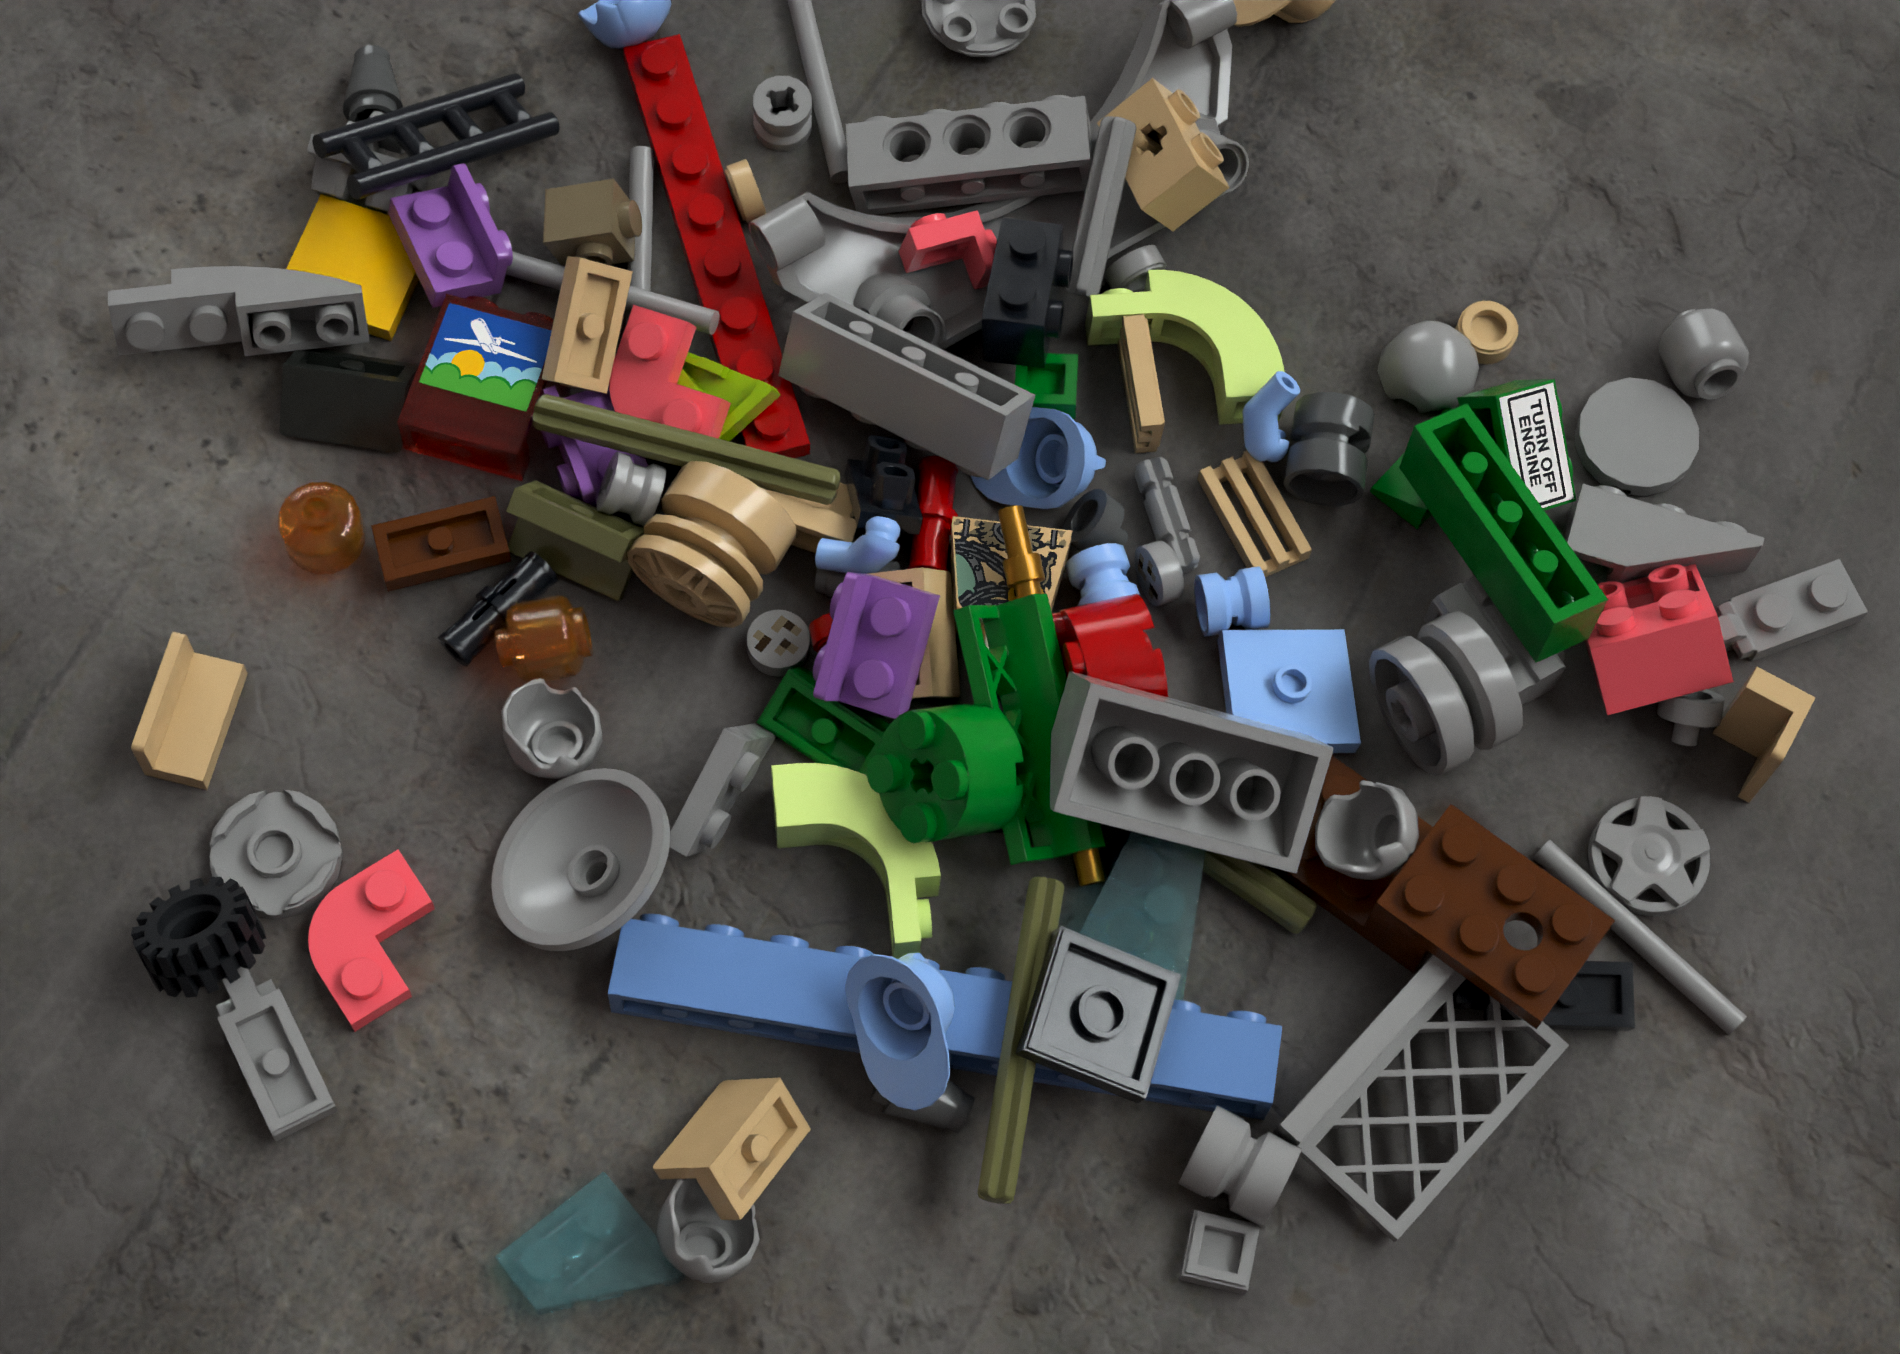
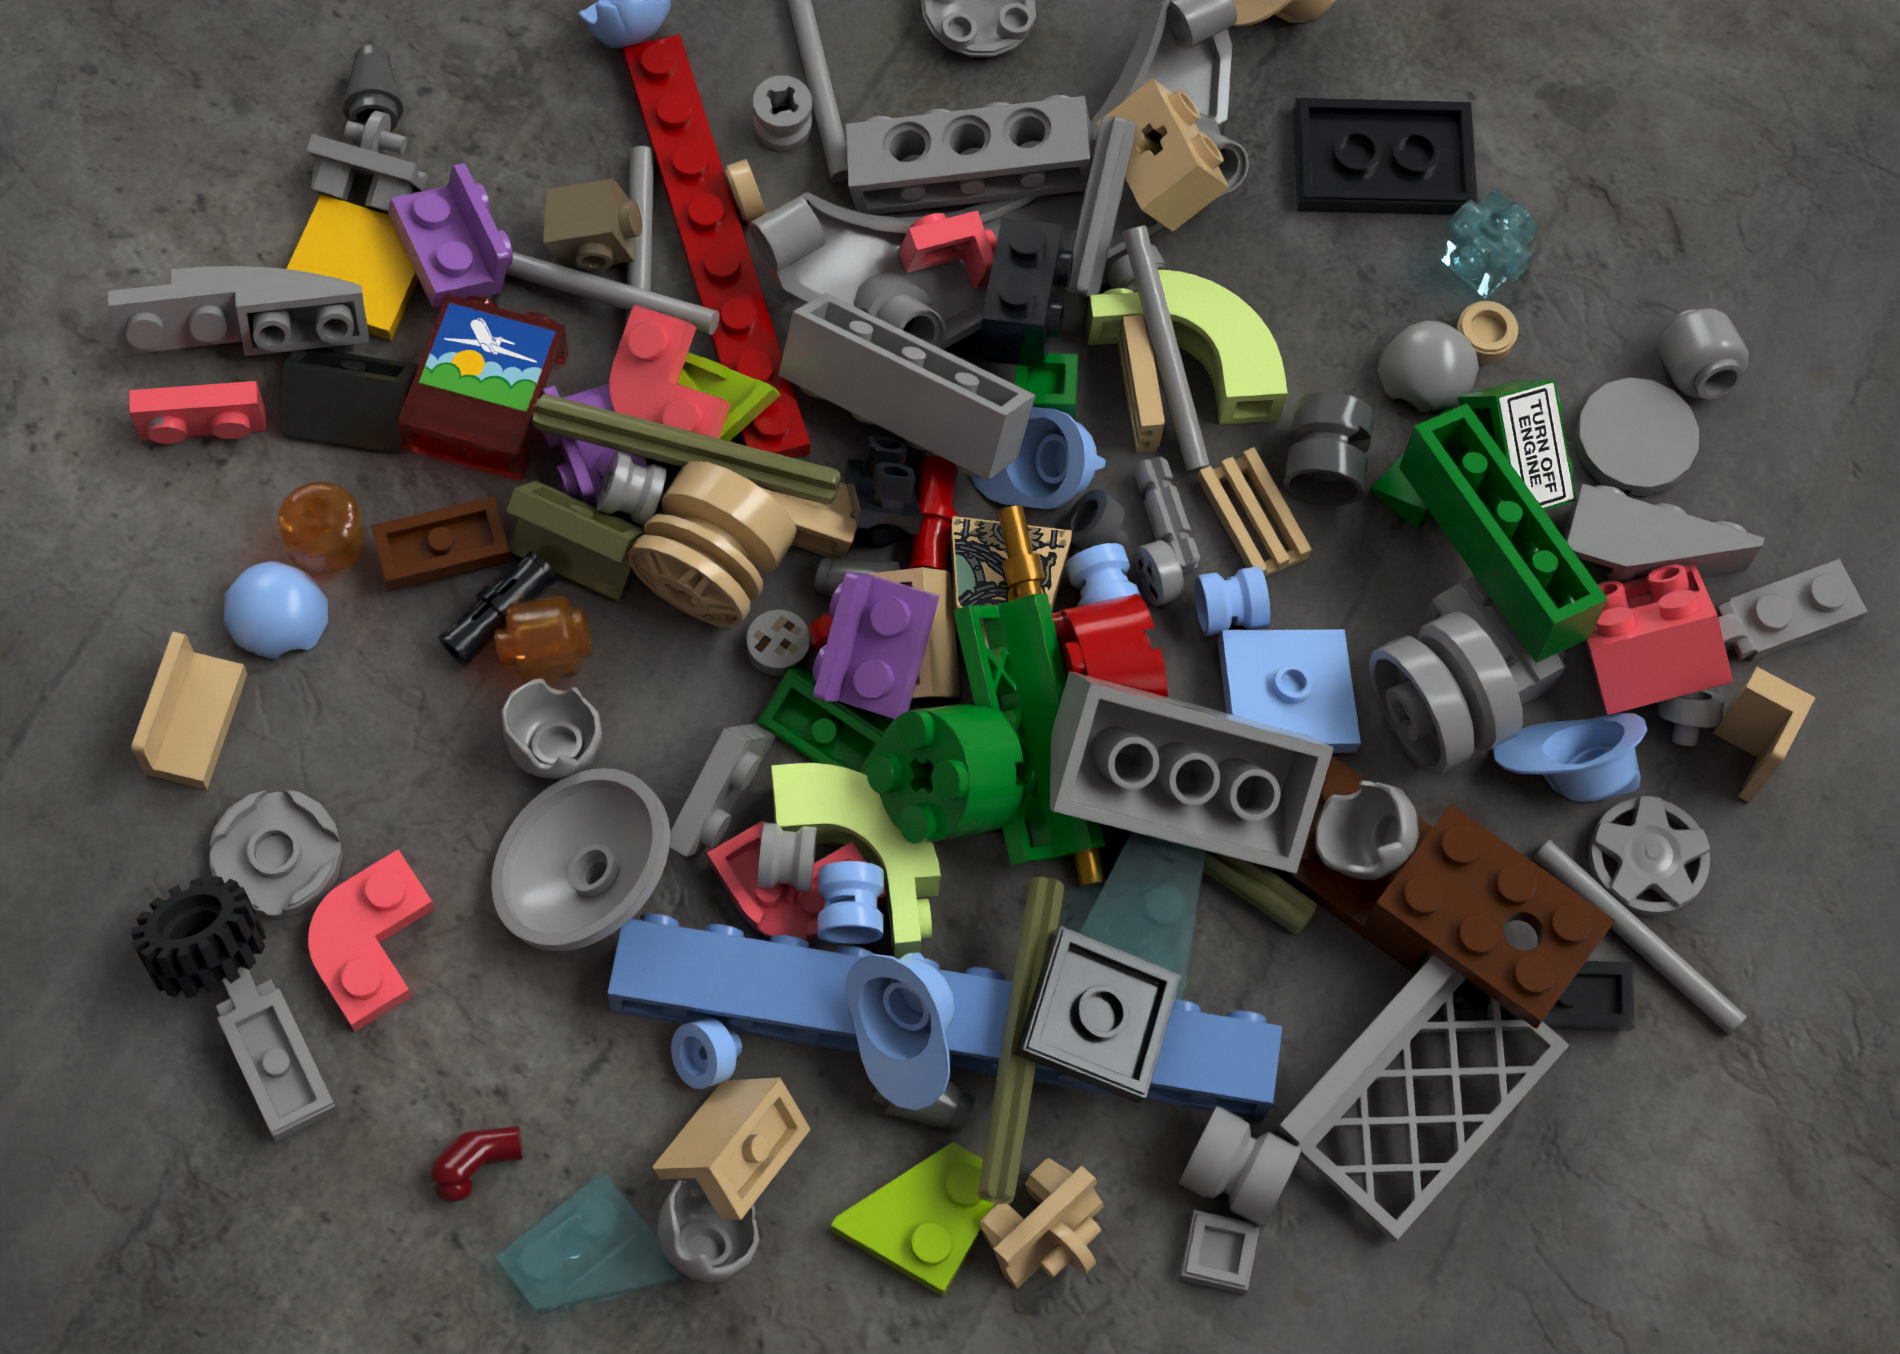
(197, 410): none -> coral piece
(275, 610): none -> light blue hair
(423, 158): black bar -> none
(468, 1154): none -> dark red arm
(587, 325): tan panel -> none
(705, 1052): none -> light blue tile
(775, 909): none -> coral plate
(787, 857): none -> light grey wheel
(850, 902): none -> light blue wheel
(866, 554): light blue arm -> none
(922, 1218): none -> lime wing
(1053, 1232): none -> tan hips
(1165, 347): none -> light grey bar
(1260, 418): light blue arm -> none
(1383, 156): none -> black tile
(1490, 242): none -> clear light blue brick
(1579, 757): none -> light blue piece

